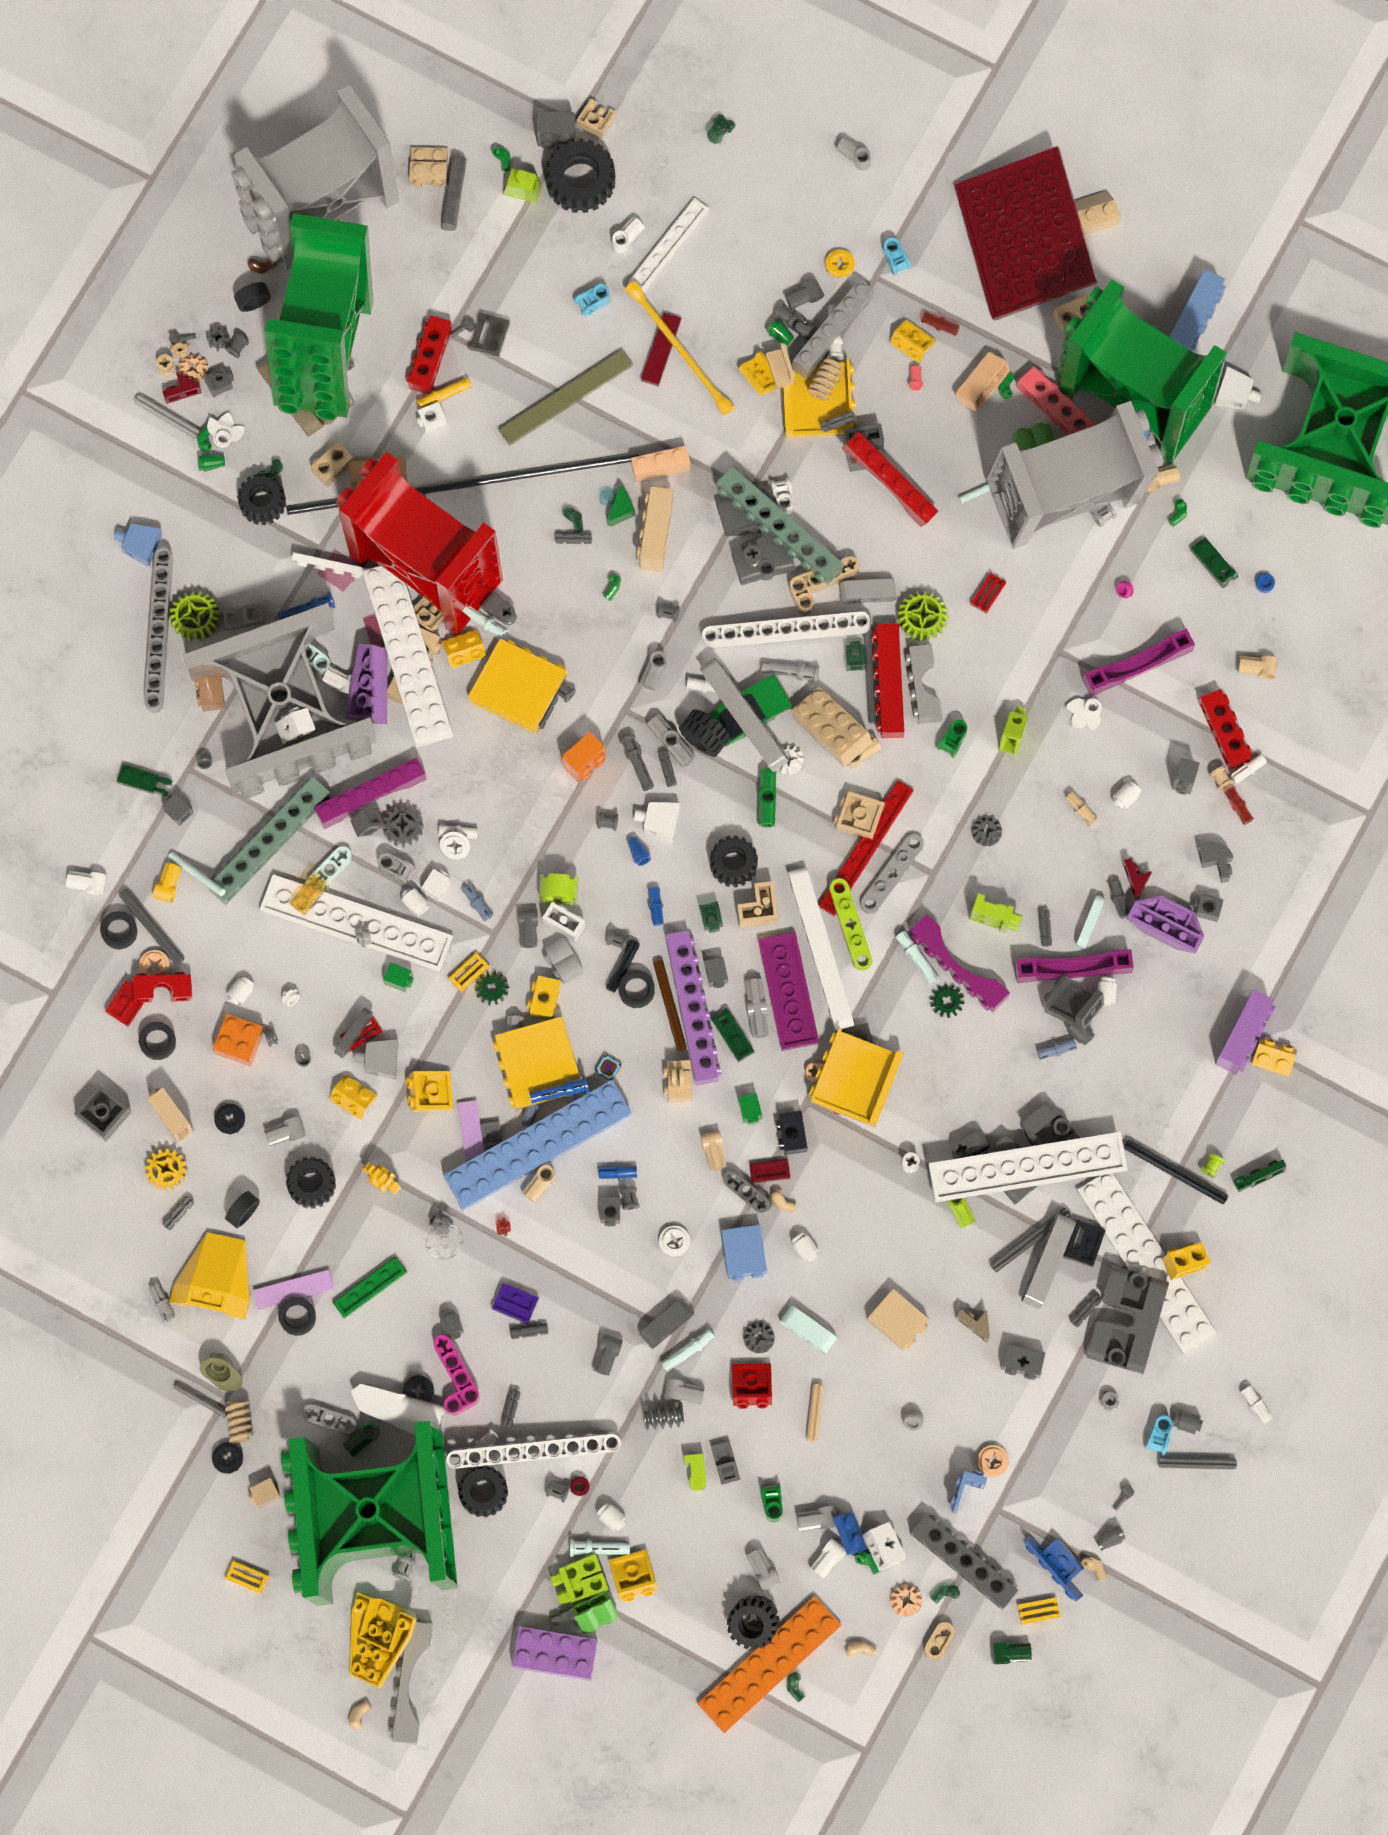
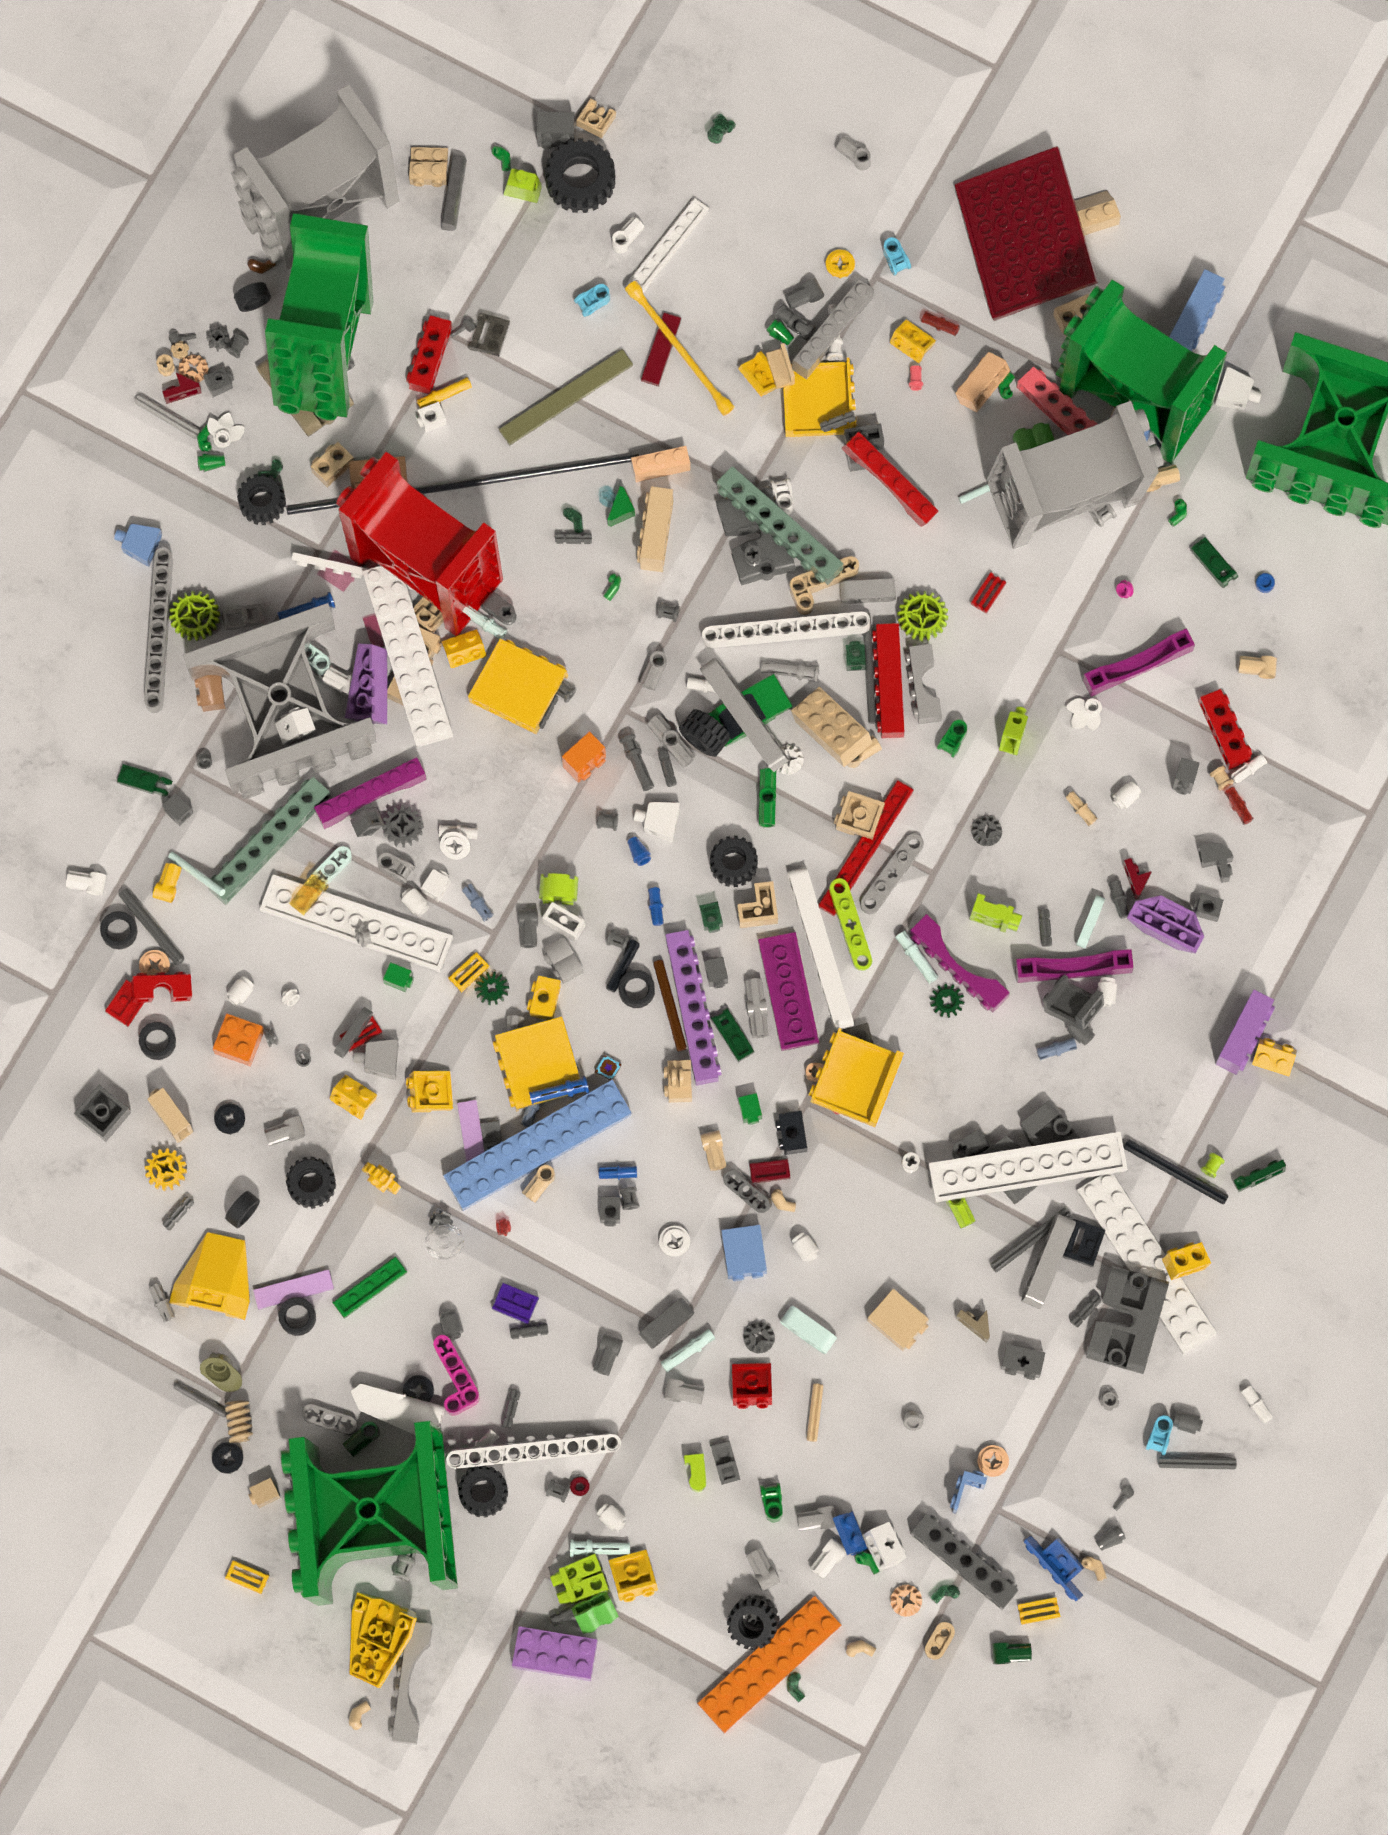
(663, 1416): dark grey piece -> none
(824, 379): tan piece -> none

